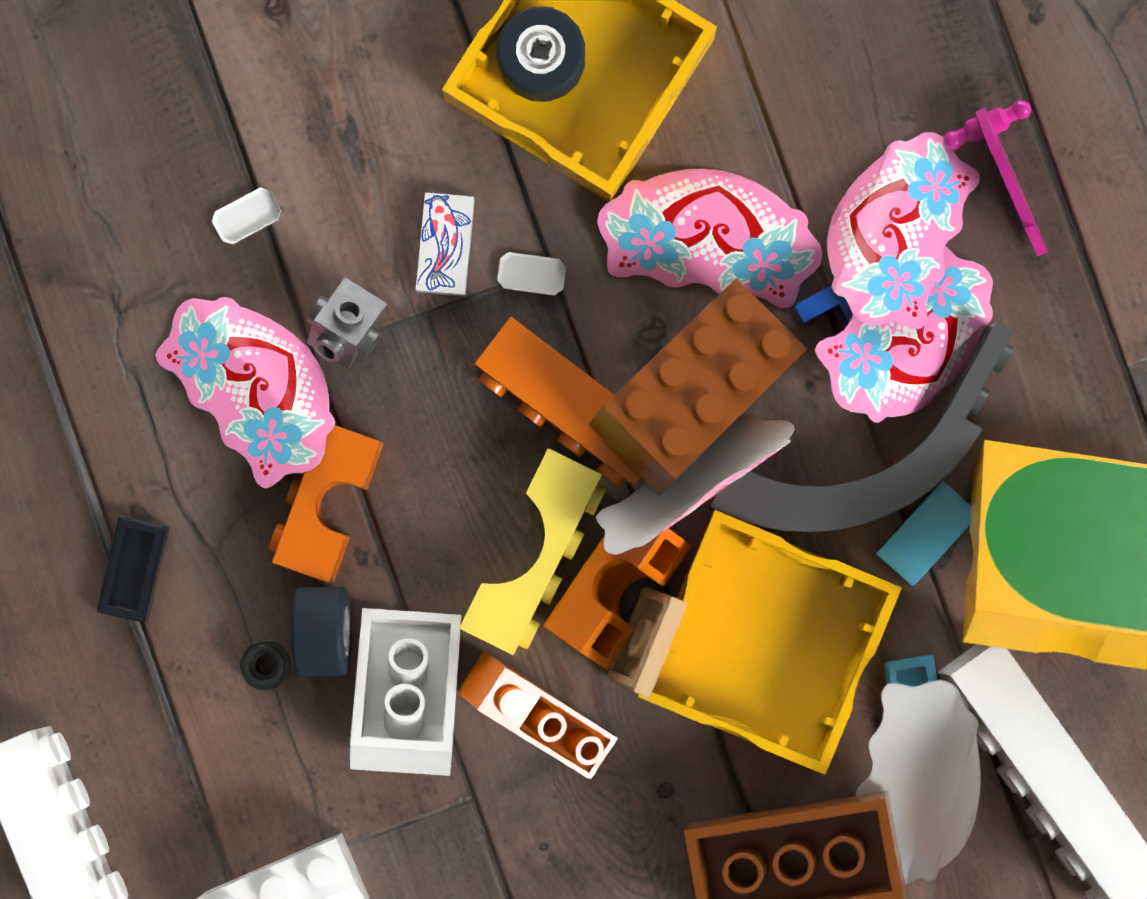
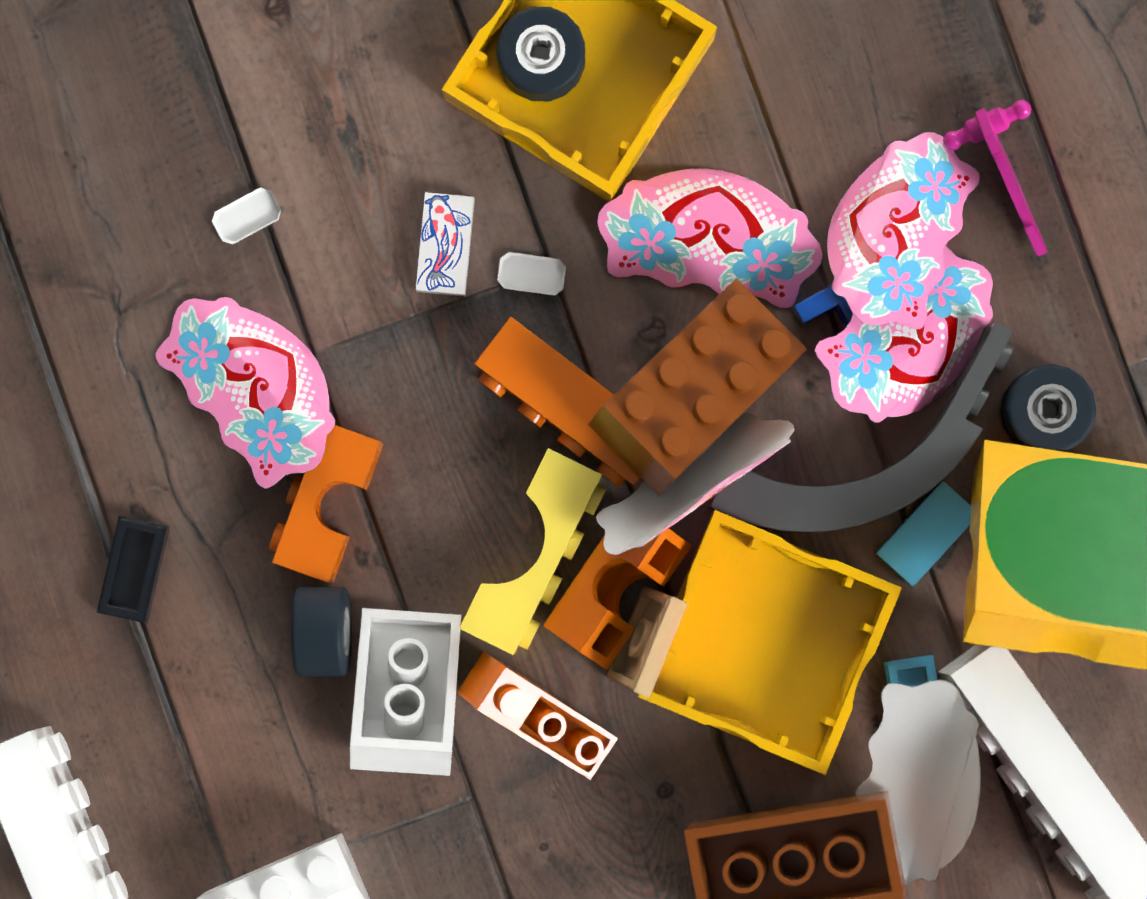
(250, 670): pearl dark grey plate -> none
(346, 324): flat silver brick -> none
(1033, 419): none -> black wheel

